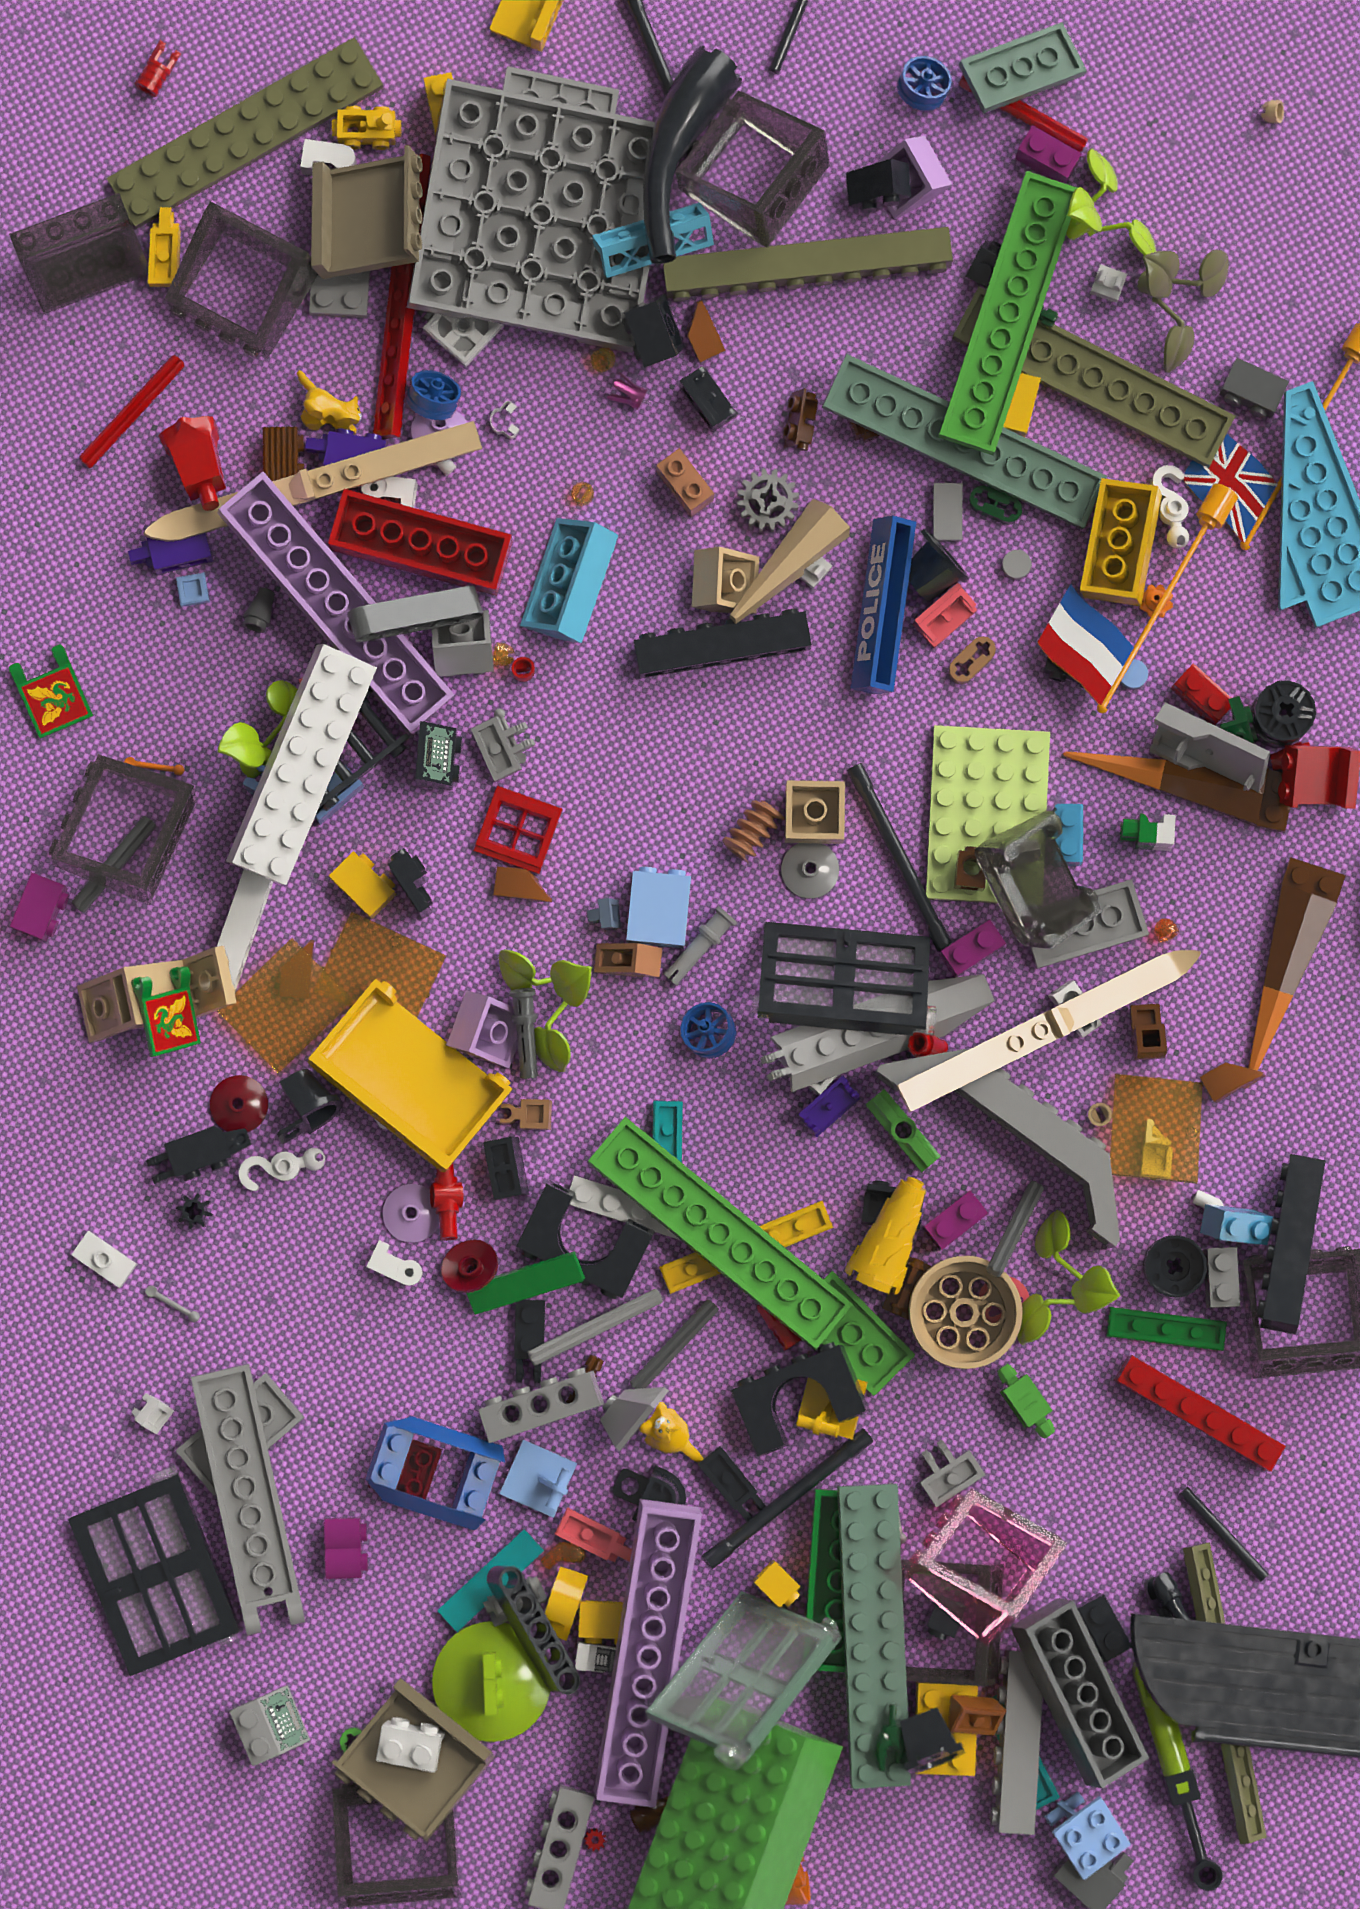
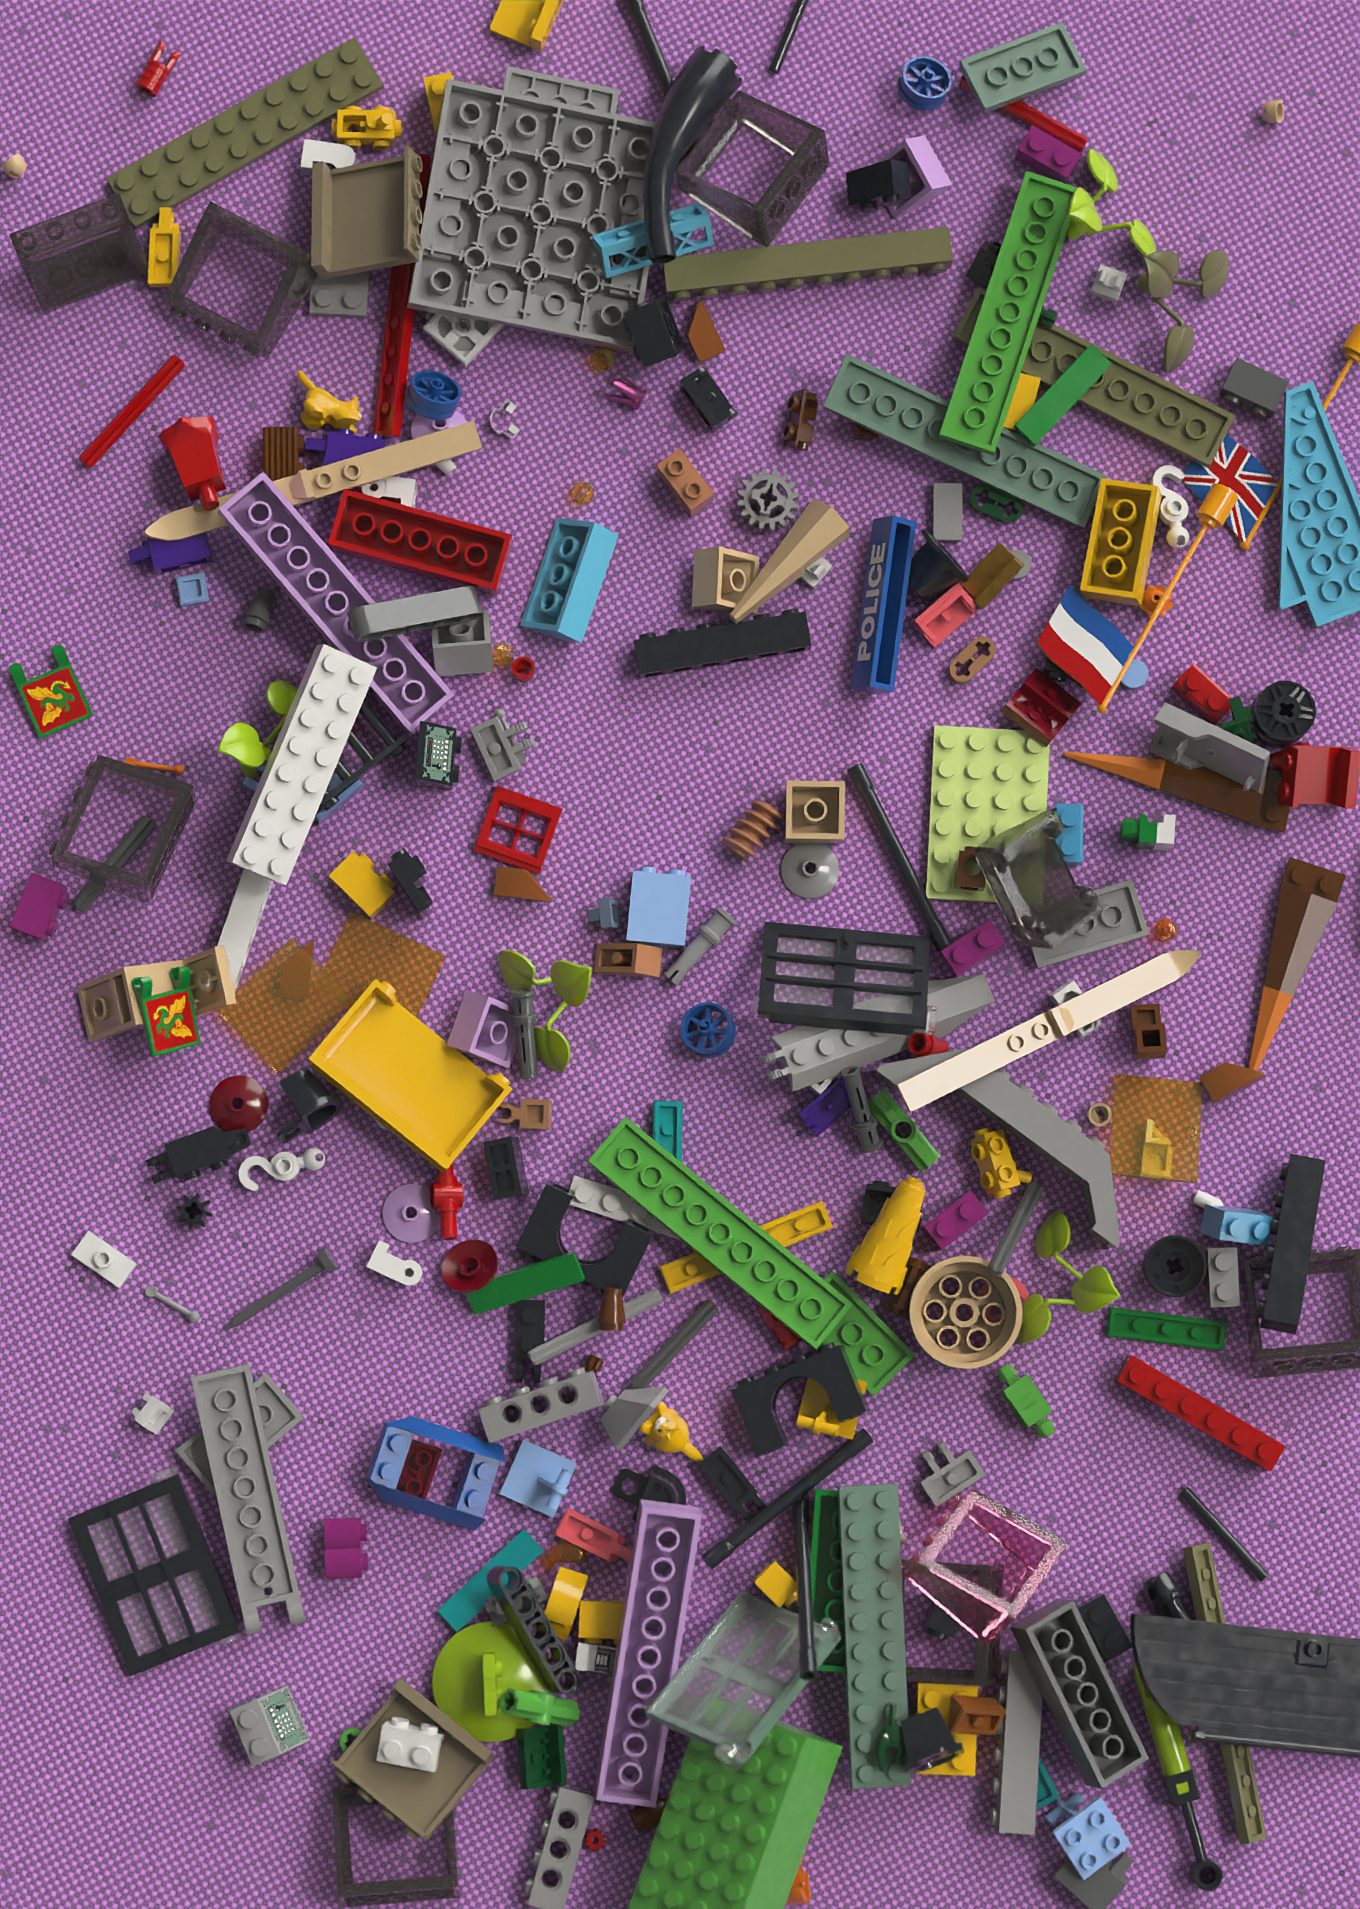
(14, 166): none -> tan hinge
(326, 1262): none -> dark grey piece
(539, 1707): none -> bright green piece
(541, 1756): none -> dark green bracket
(611, 1311): none -> reddish brown cone
(807, 1653): none -> black piece
(864, 1121): none -> dark grey pin
(992, 575): none -> pearl gold panel
(996, 1163): none -> yellow brick
(1041, 707): none -> dark red slope
(1062, 395): none -> green tile

